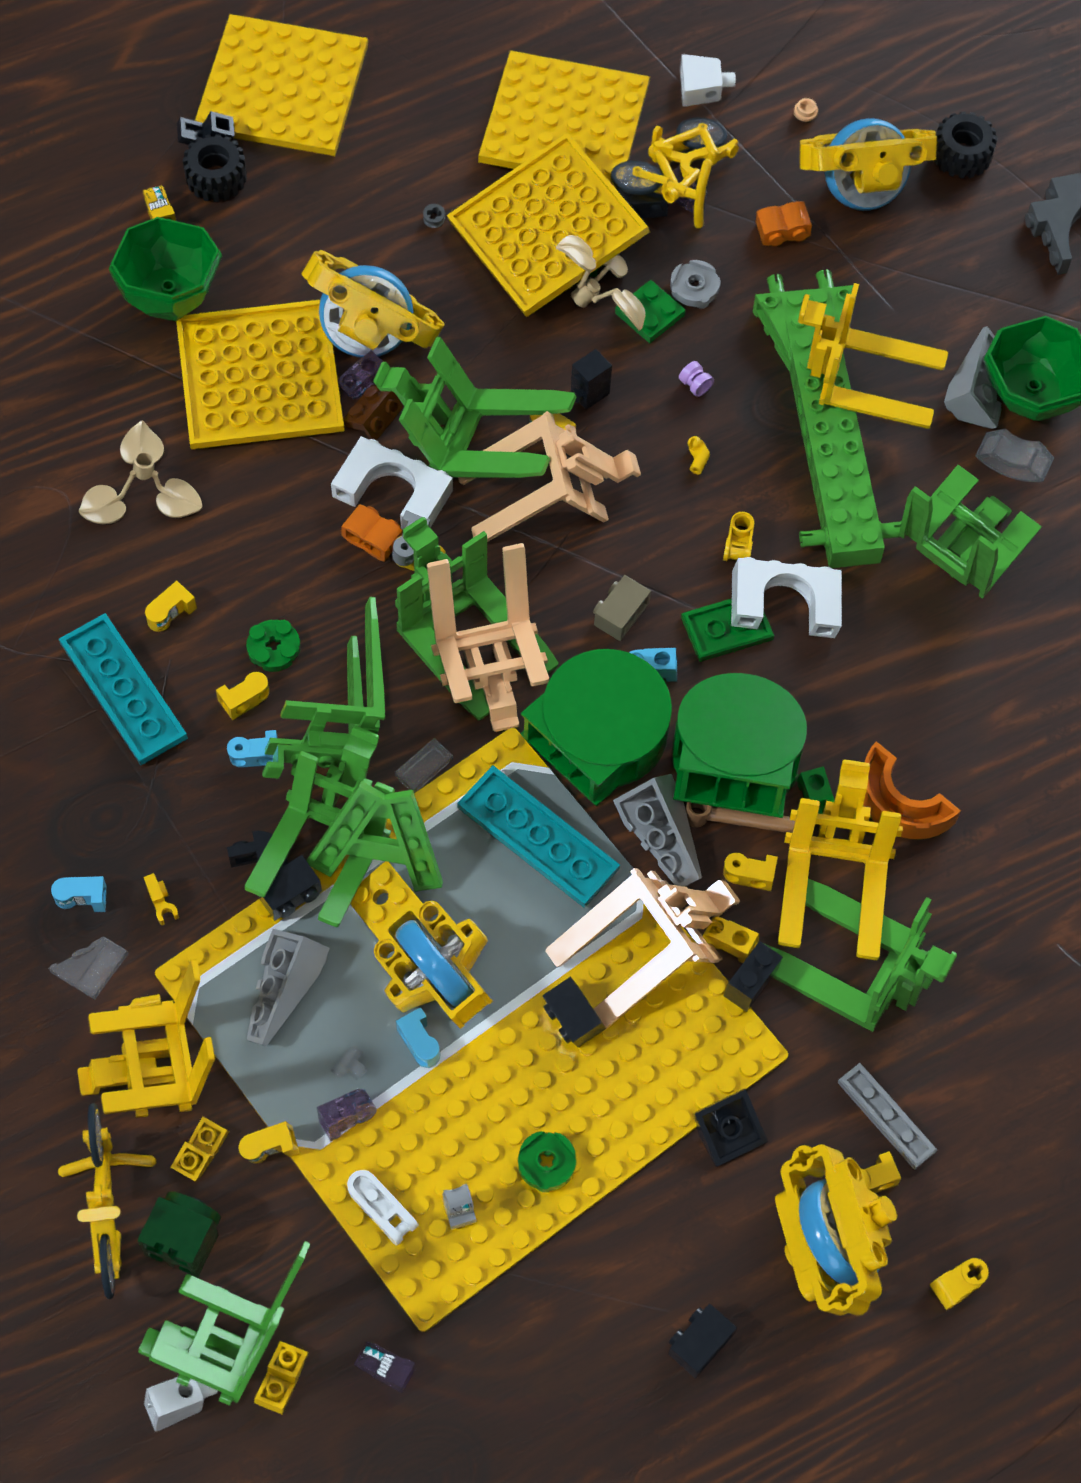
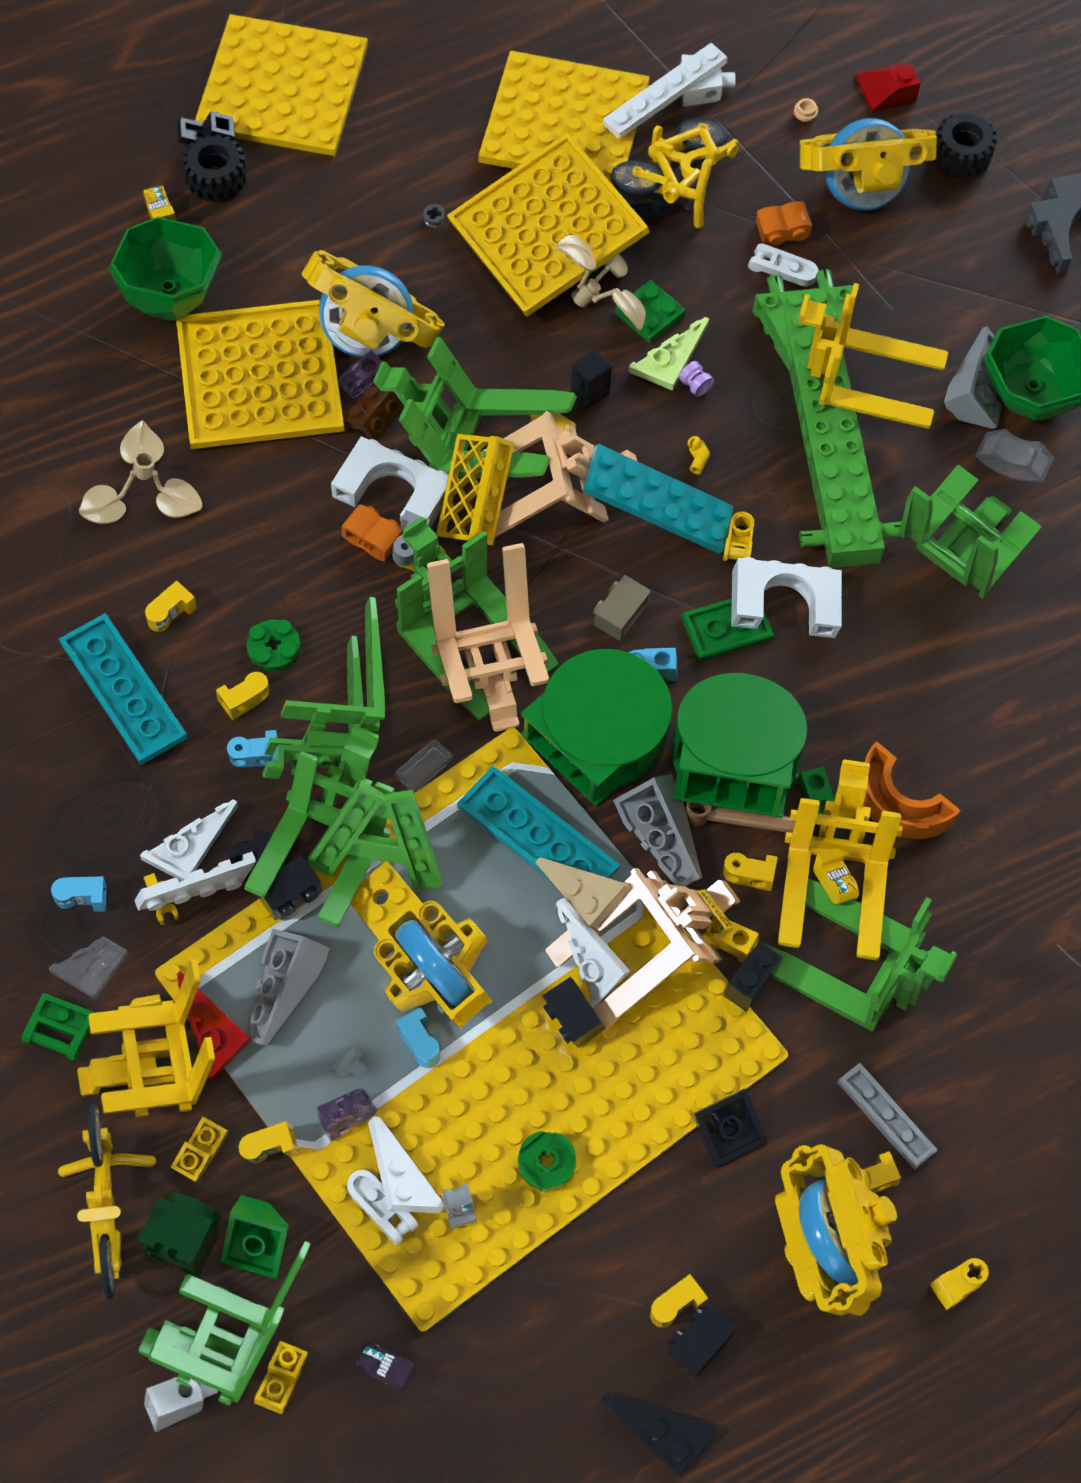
(62, 1018): none -> green plate
(186, 849): none -> white wing
(197, 883): none -> white wing
(212, 1022): none -> red wing
(255, 1237): none -> green slope
(402, 1181): none -> white wing
(488, 491): none -> yellow fence
(587, 892): none -> tan wing
(594, 958): none -> white wing
(658, 498): none -> teal plate
(664, 91): none -> white plate
(667, 361): none -> yellowish green wing
(669, 1436): none -> black wing
(676, 1300): none -> yellow leg
(691, 295): light grey plate -> none
(715, 909): none -> yellow sticker
(788, 265): none -> white plate
(835, 876): none -> yellow leg
(889, 86): none -> red slope

